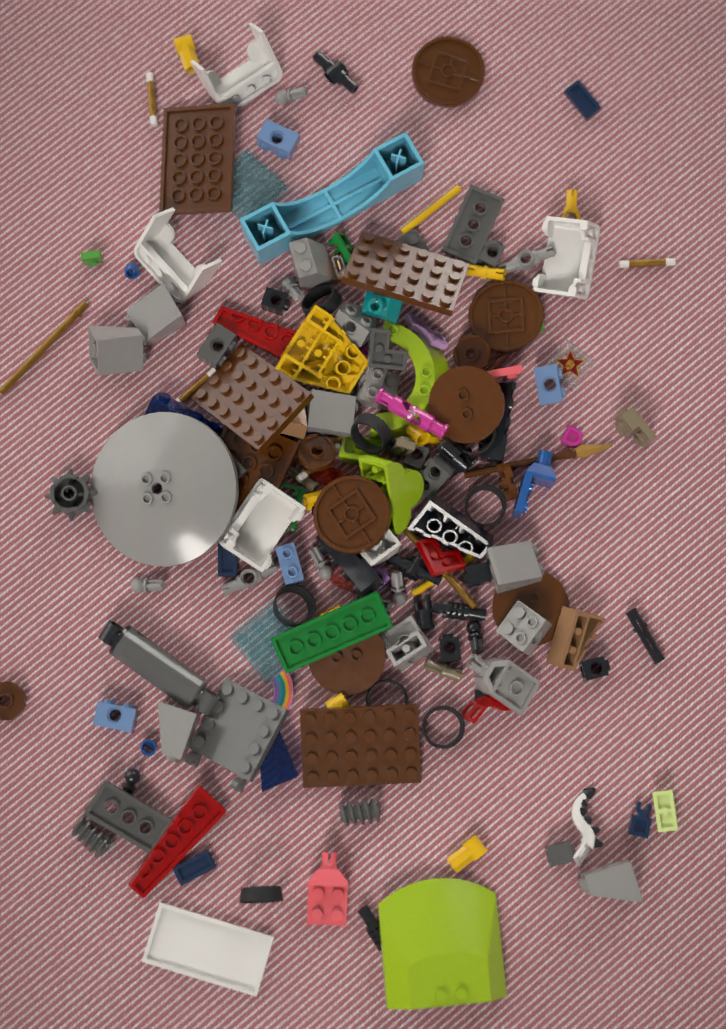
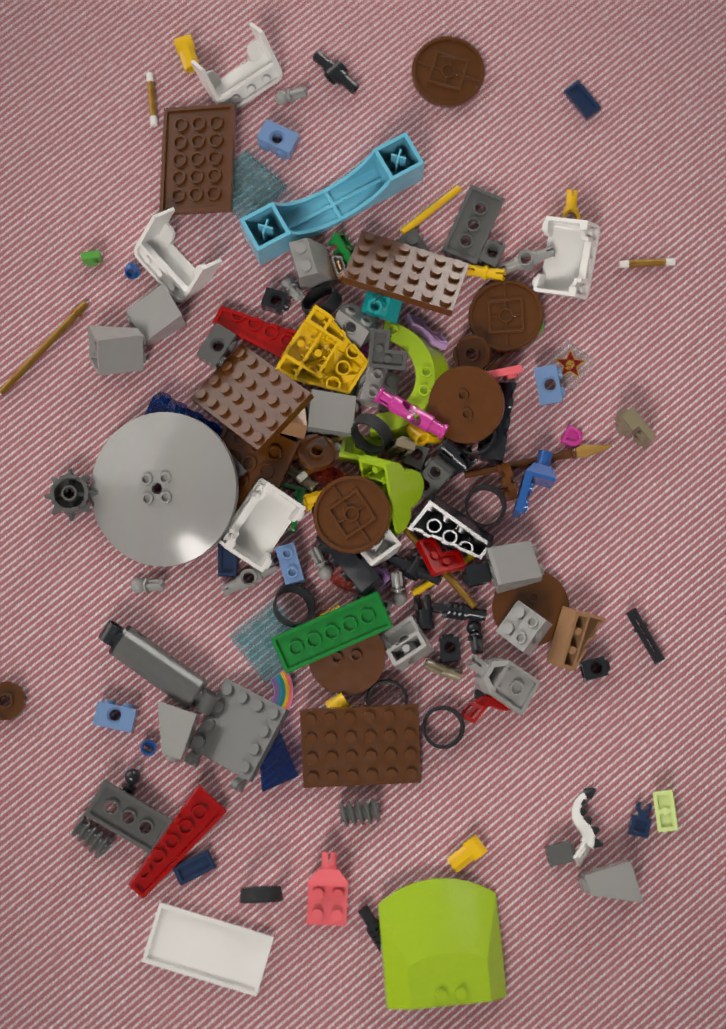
(195, 387): pearl gold bar -> none

